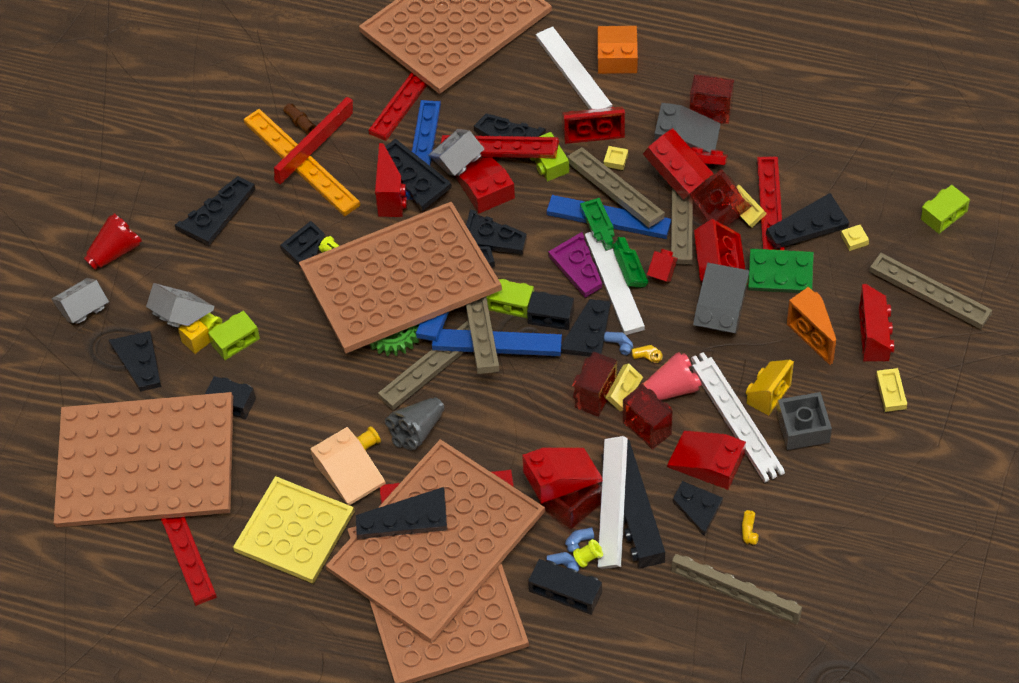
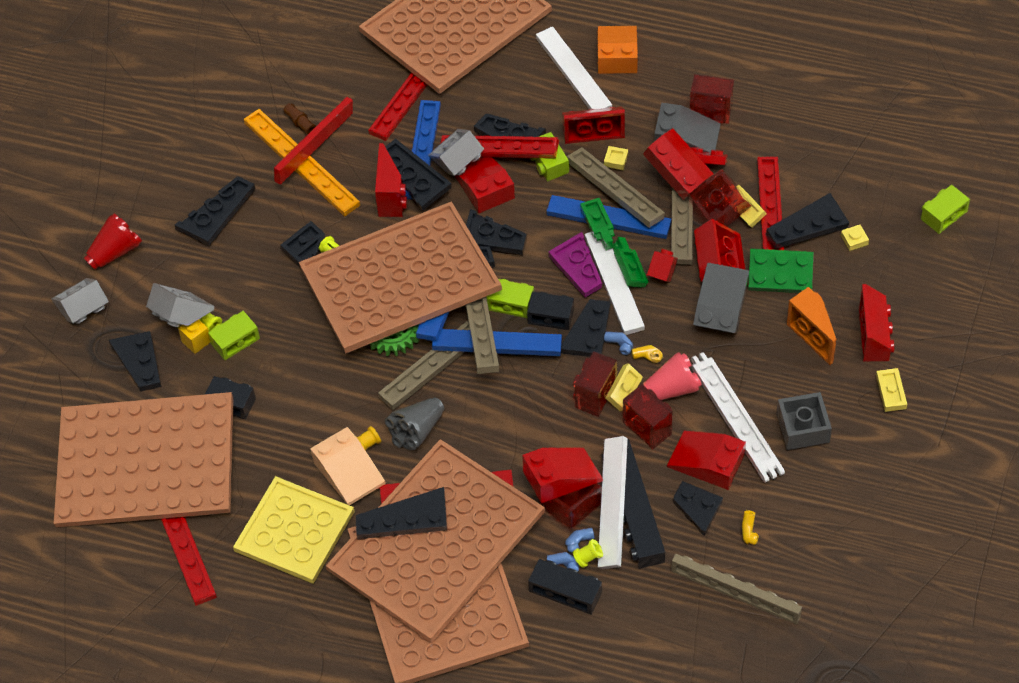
(770, 386): yellow slope -> none
(931, 290): dark tan plate -> none

